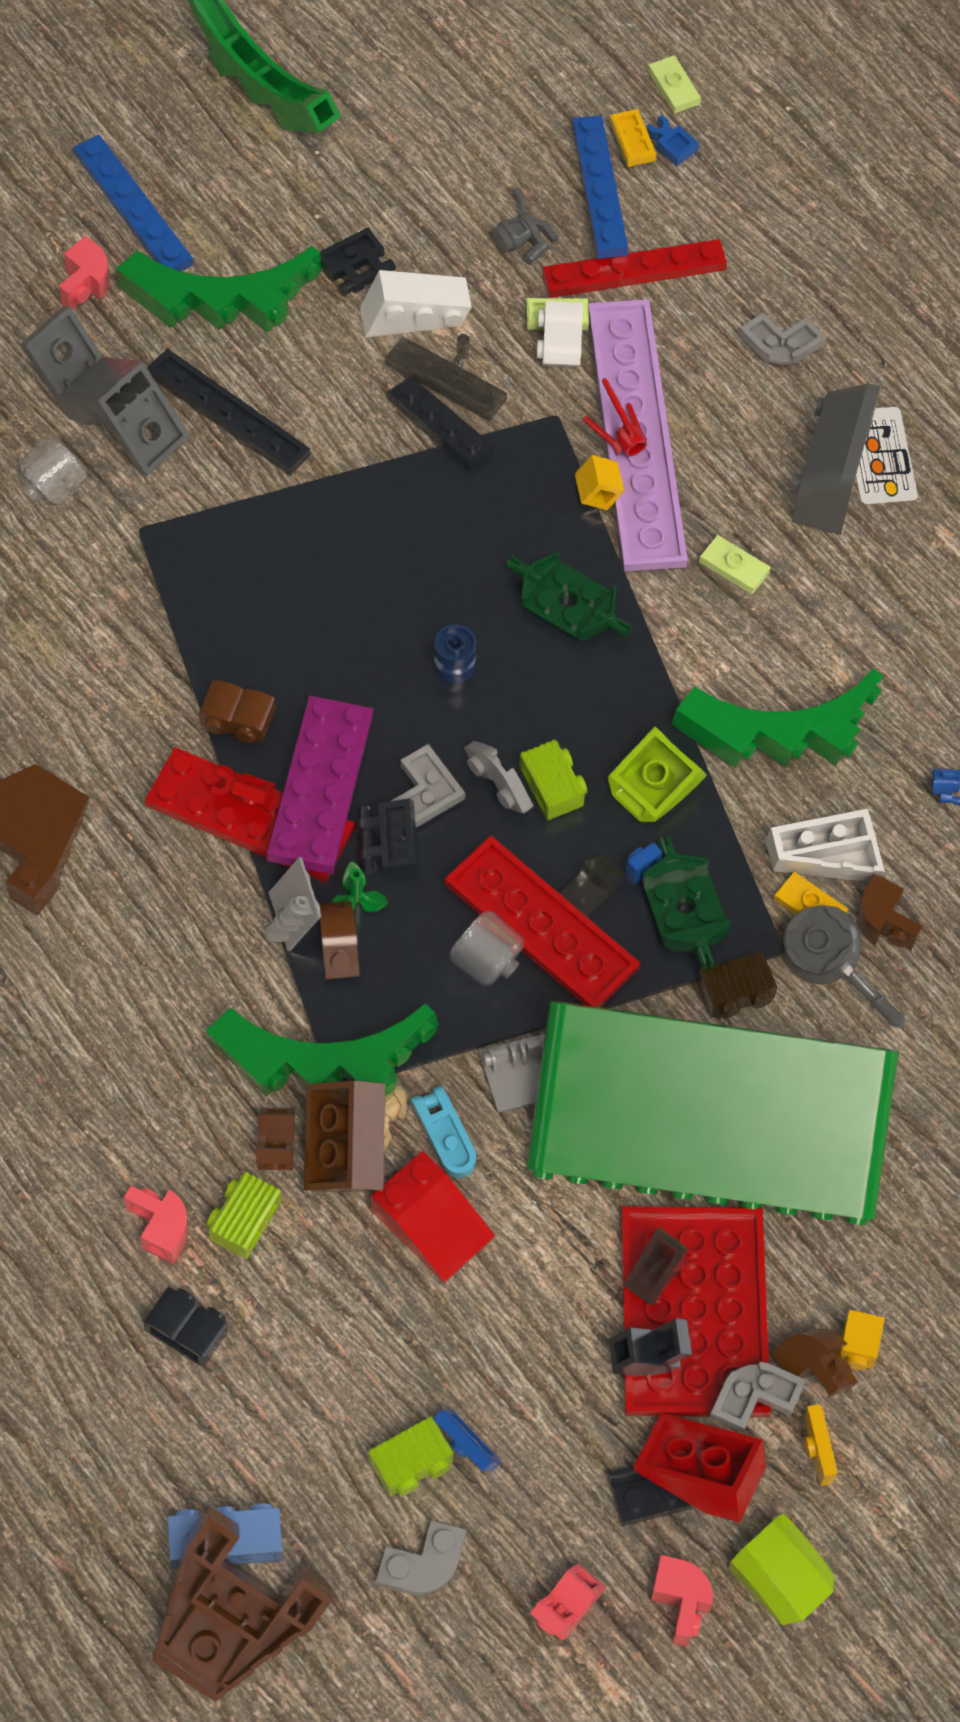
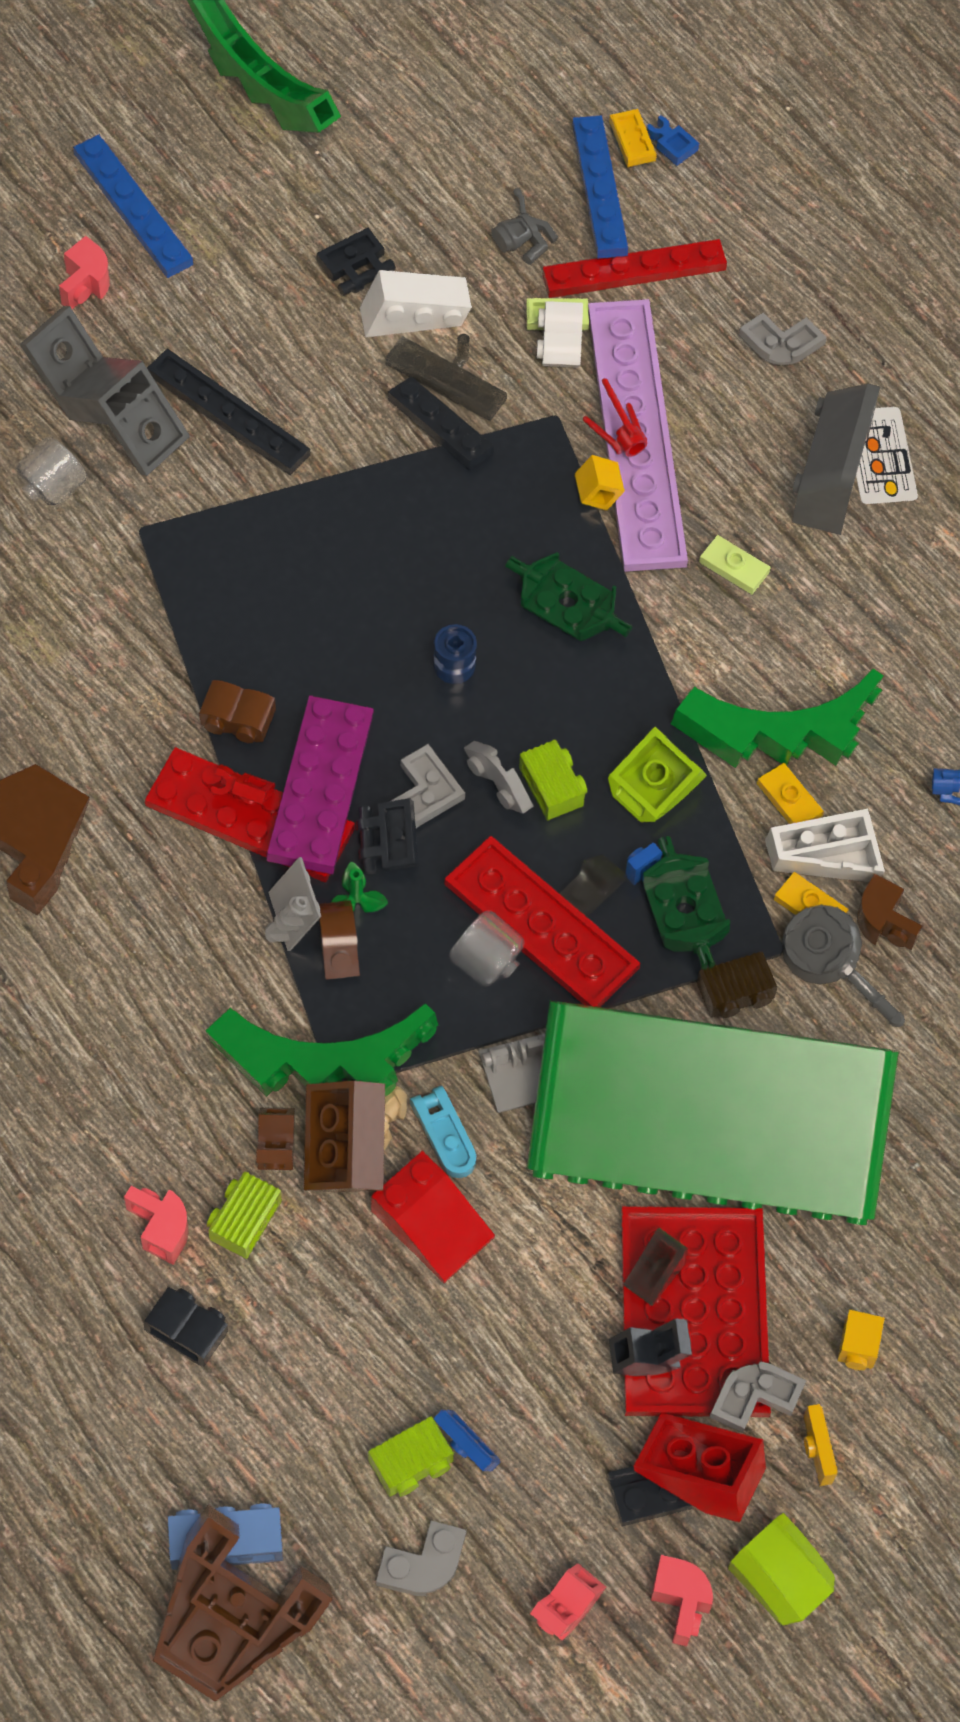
(218, 300): green arch -> none
(674, 84): yellowish green plate -> none
(789, 795): none -> yellow plate
(817, 1354): reddish brown brick -> none

